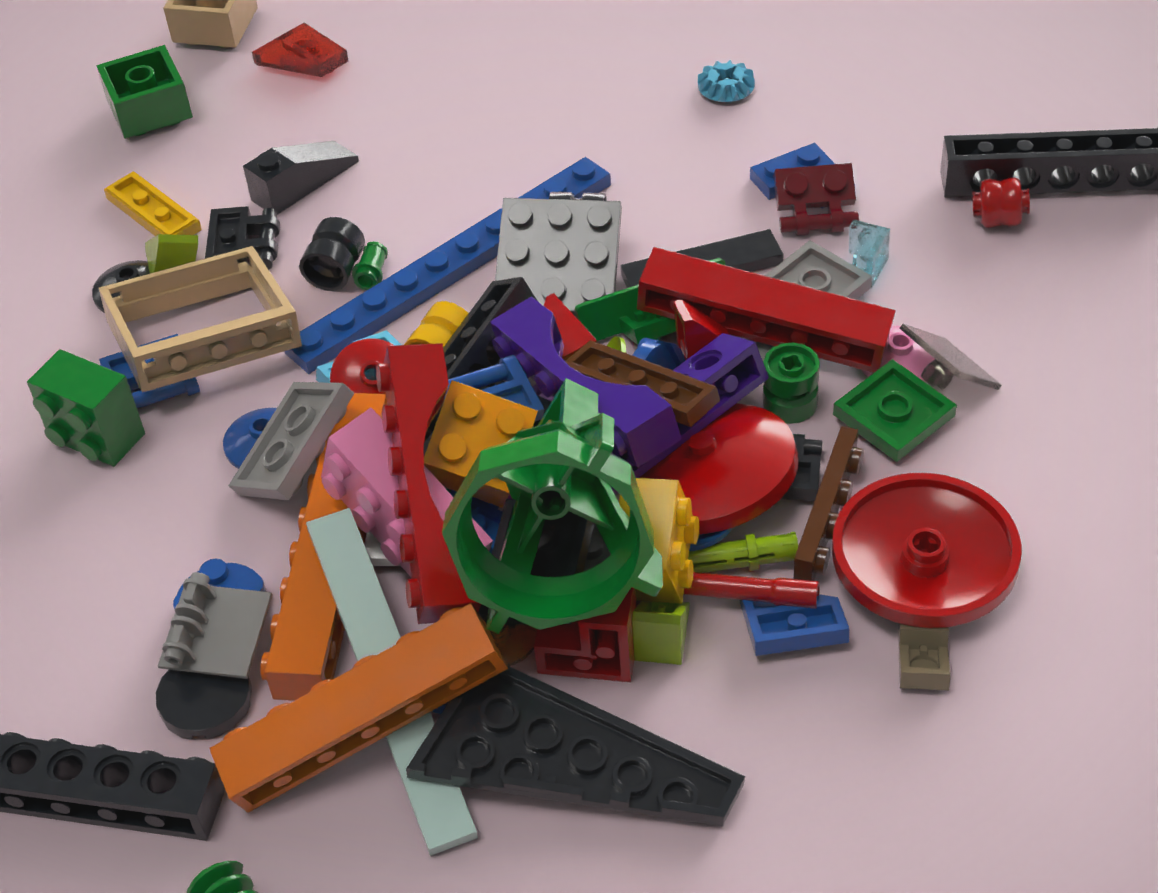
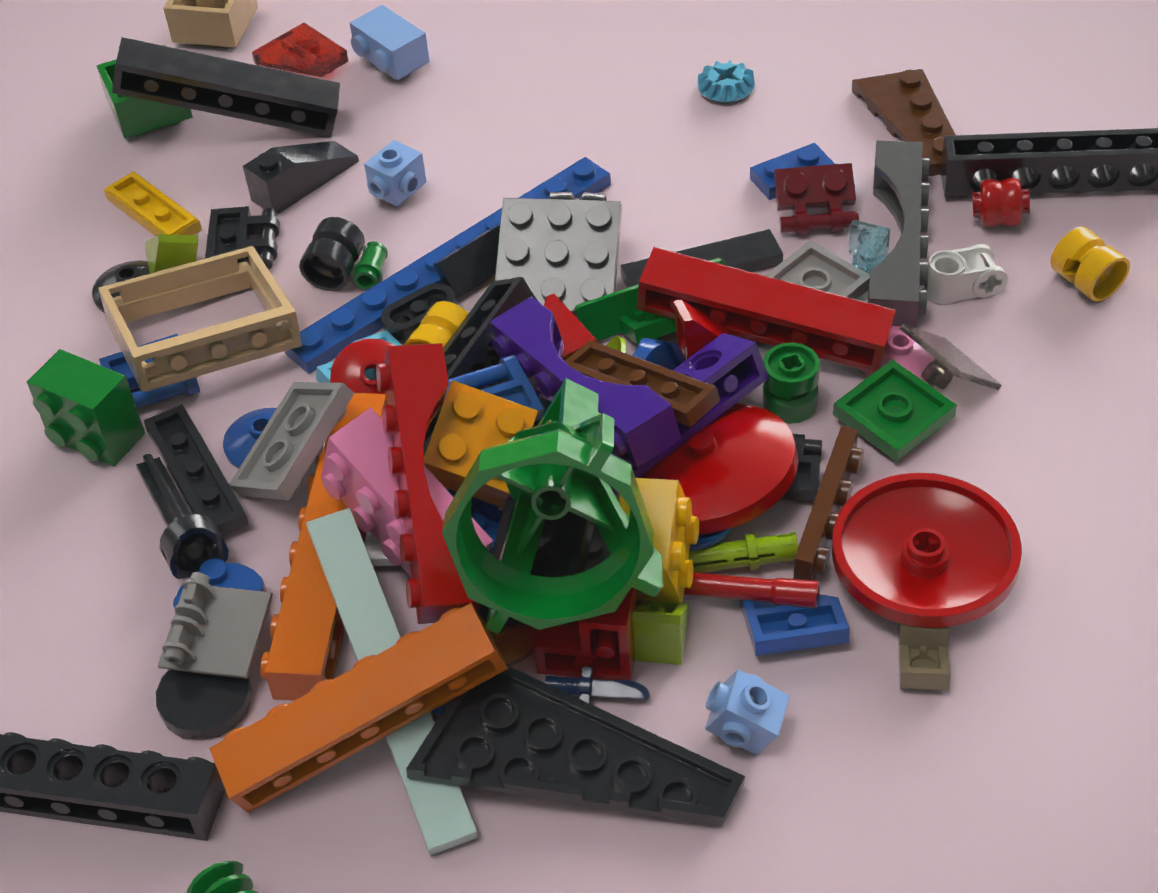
(188, 537): none -> black piece
(195, 469): none -> black plate
(225, 87): none -> black brick
(389, 42): none -> light blue brick
(395, 173): none -> light blue brick
(406, 314): none -> black plate
(471, 262): none -> black tile
(587, 687): none -> dark blue piece
(746, 711): none -> light blue brick
(900, 188): none -> dark grey arch
(909, 109): none -> reddish brown wing
(960, 274): none -> white piece
(1090, 264): none -> yellow wheel

